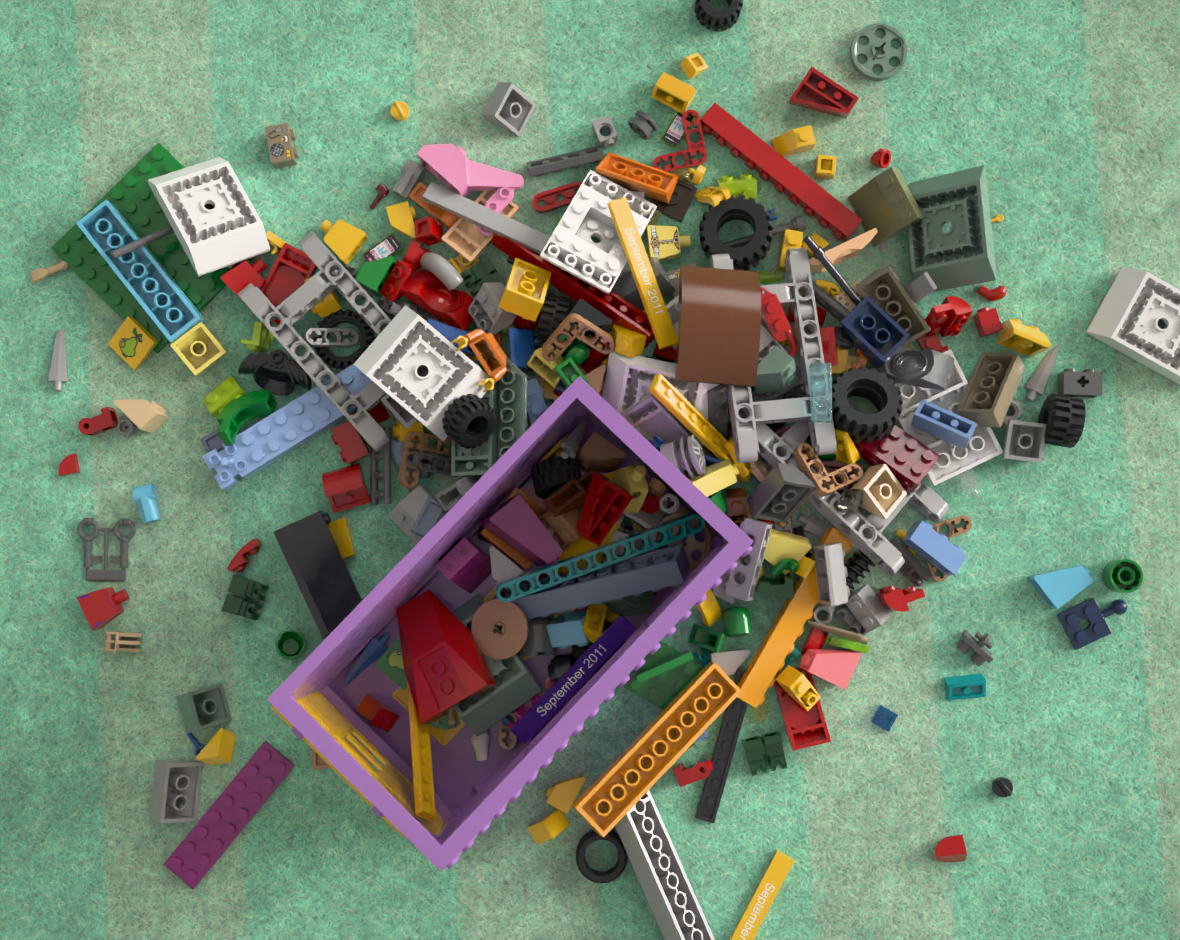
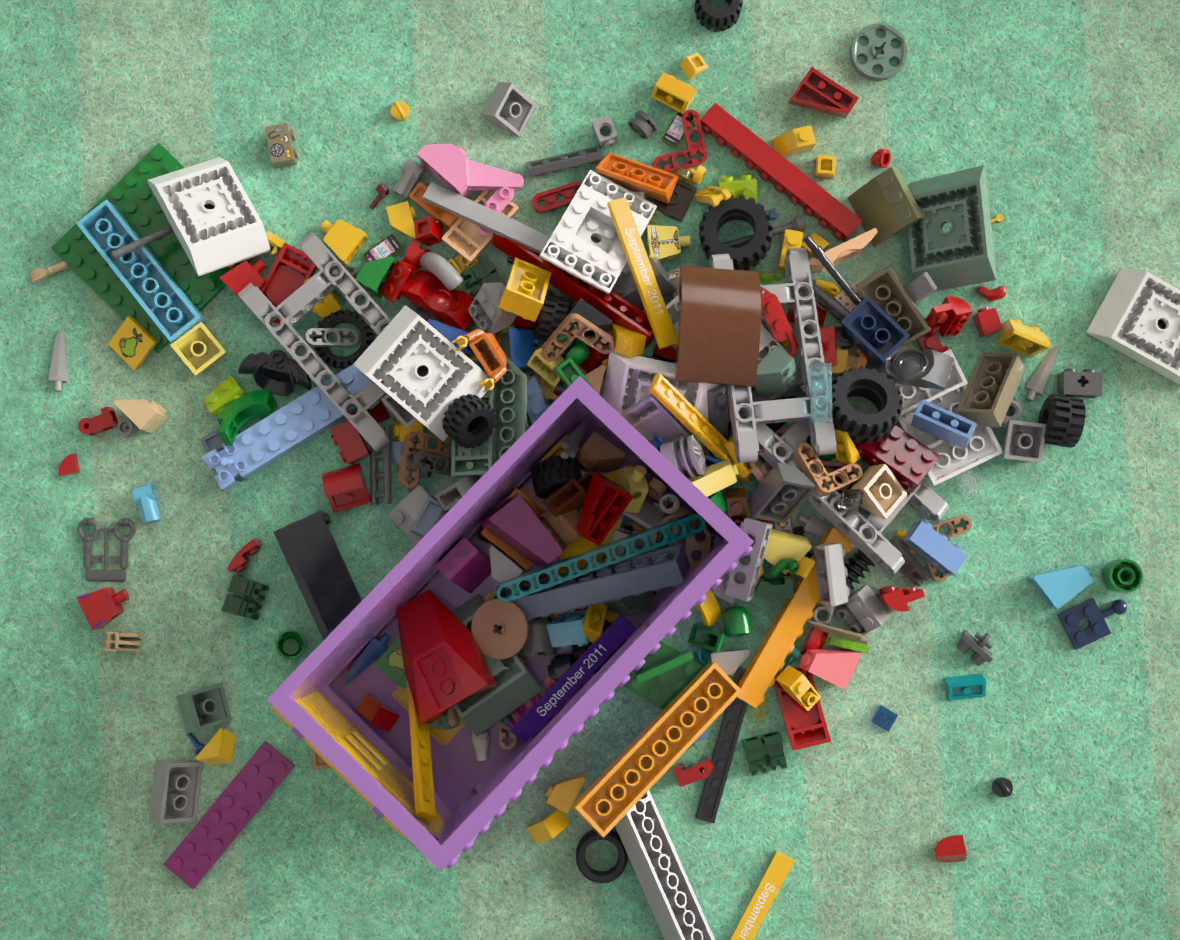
(260, 339): lime bracket -> none
(342, 537): yellow slope -> none
(391, 308): dark grey hips -> none
(650, 504): red tile -> none

